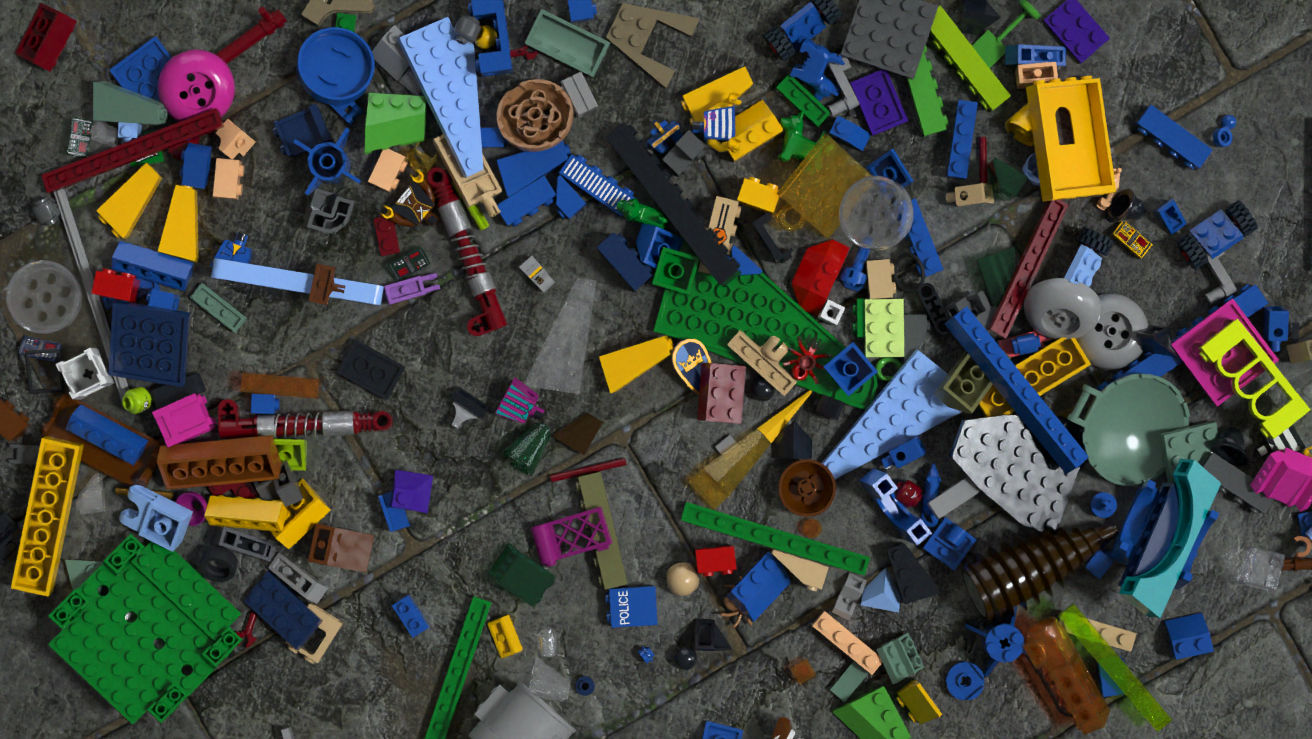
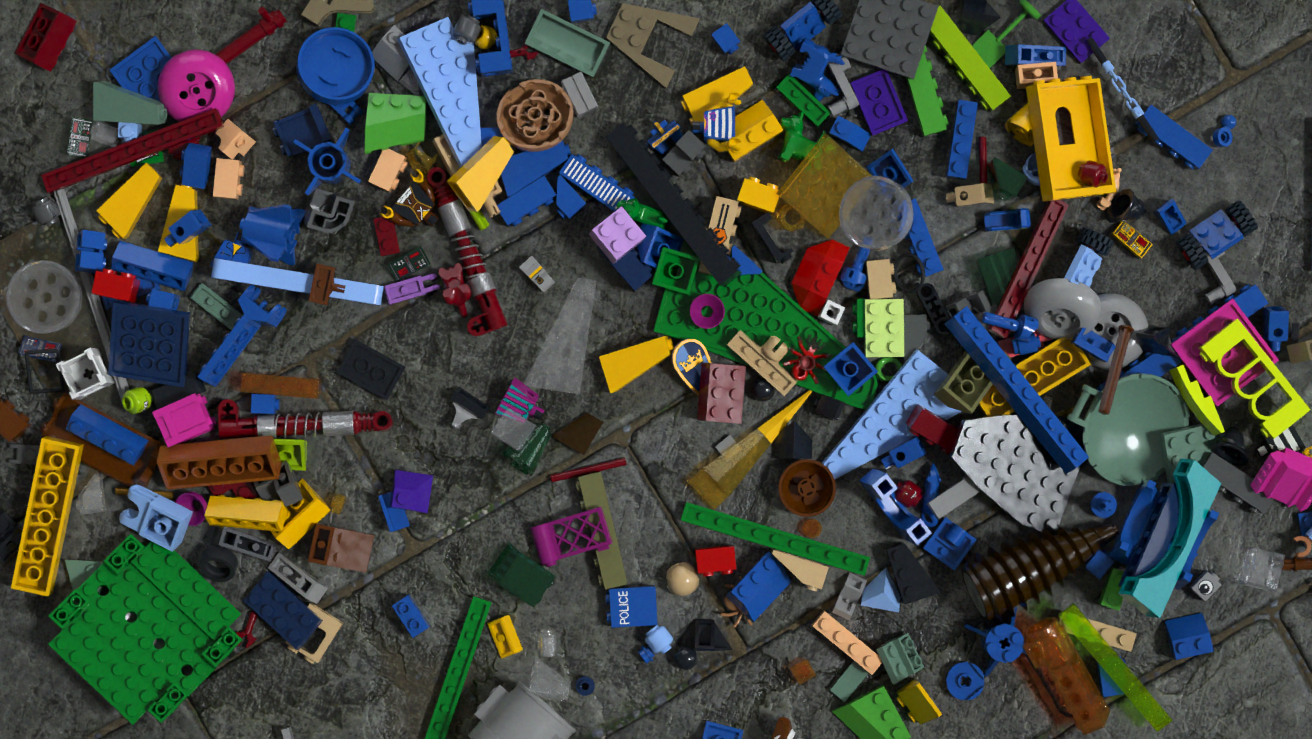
(91, 251): none -> blue piece
(192, 223): none -> blue torso
(241, 334): none -> blue hinge
(273, 231): none -> blue brick
(338, 503): none -> clear yellow plate
(456, 291): none -> dark red animal
(479, 174): none -> yellow slope
(513, 429): none -> clear piece
(617, 235): none -> lavender brick
(659, 639): none -> light blue head
(707, 300): none -> magenta piece
(726, 39): none -> blue brick
(932, 428): none -> dark red brick
(1007, 220): none -> blue animal
(1022, 328): none -> blue piece
(1093, 173): none -> dark red head
(1094, 345): none -> blue hinge
(1109, 595): none -> bright green brick
(1115, 369): none -> reddish brown axle
(1137, 112): none -> piece
(1202, 407): none -> neon yellow slope
(1205, 585): none -> light grey brick

